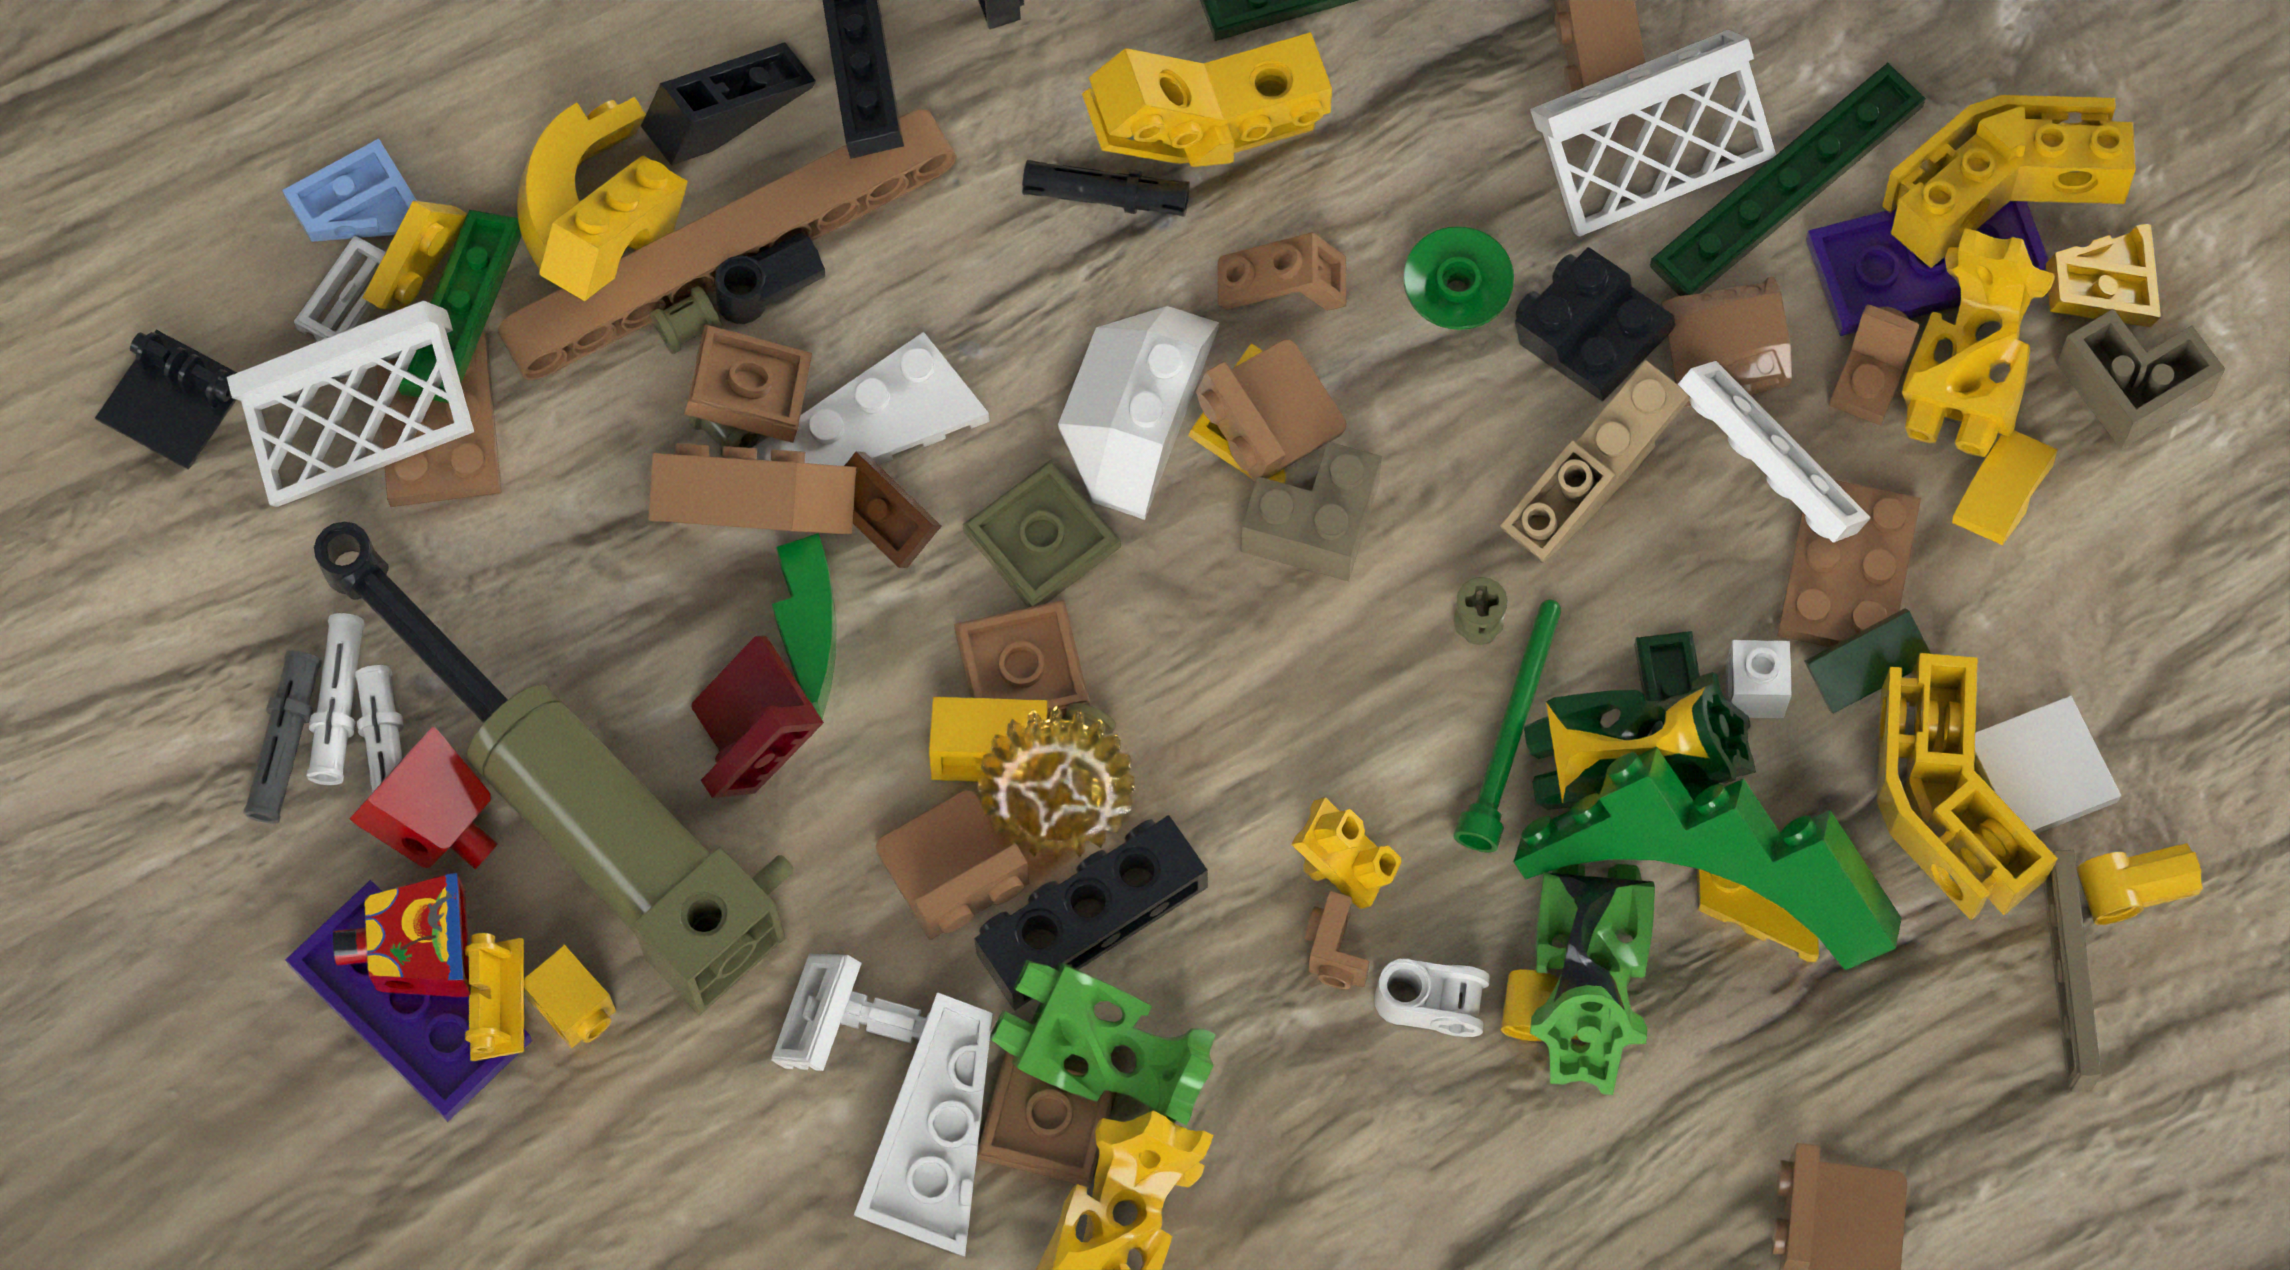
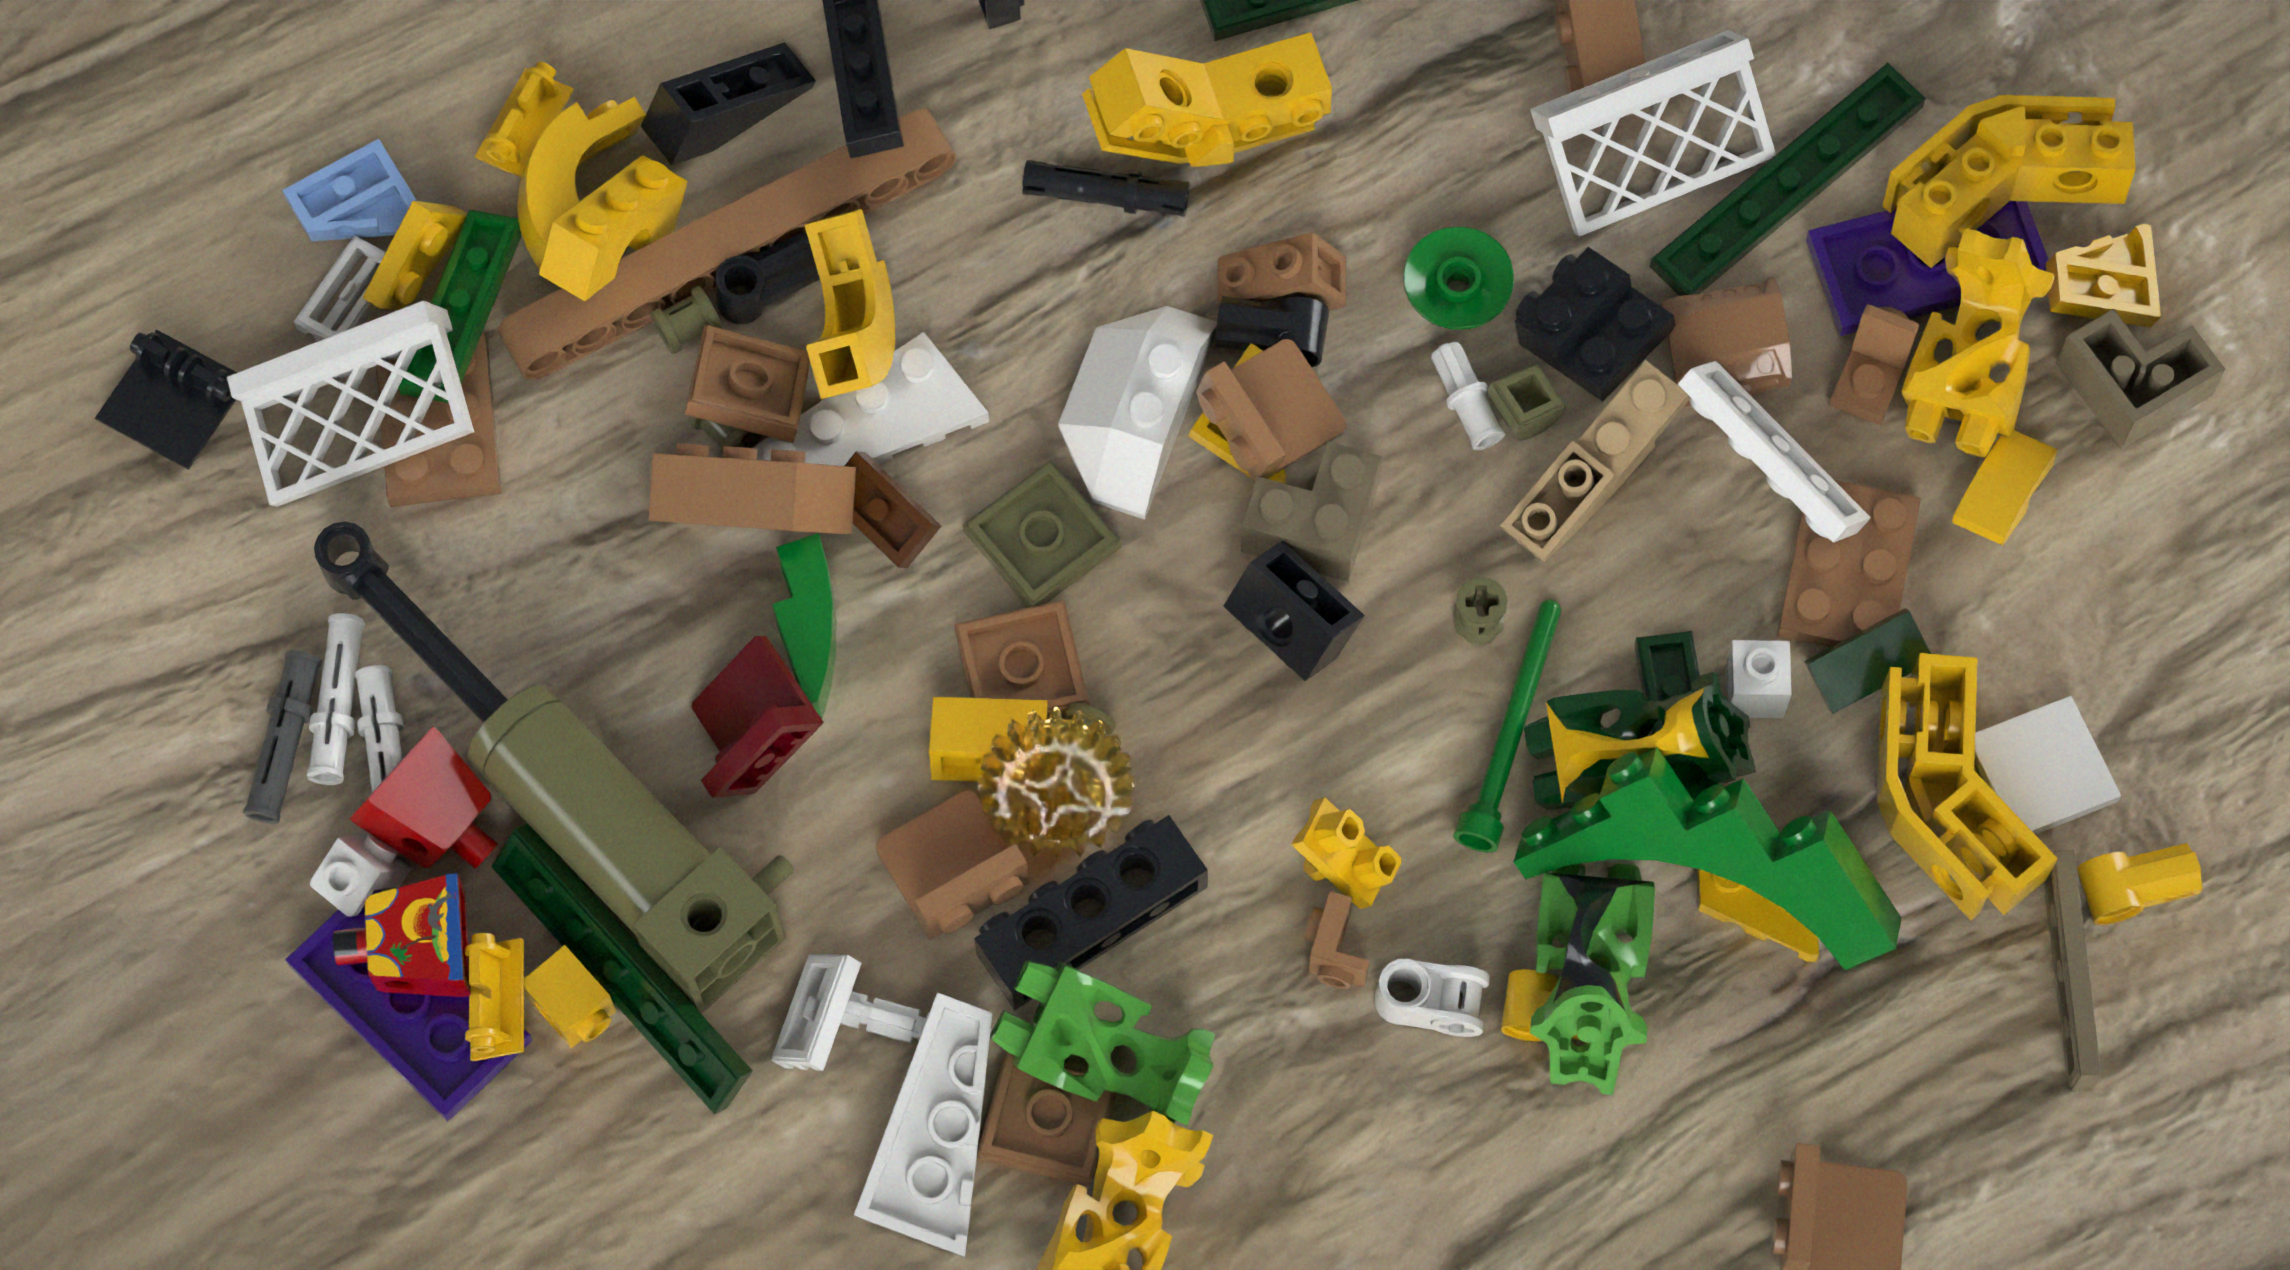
(356, 869): none -> white bracket
(524, 118): none -> yellow hinge
(622, 968): none -> dark green tile
(859, 307): none -> yellow arch
(1268, 323): none -> black piece
(1293, 610): none -> black brick
(1467, 396): none -> white axle
(1526, 401): none -> olive brick

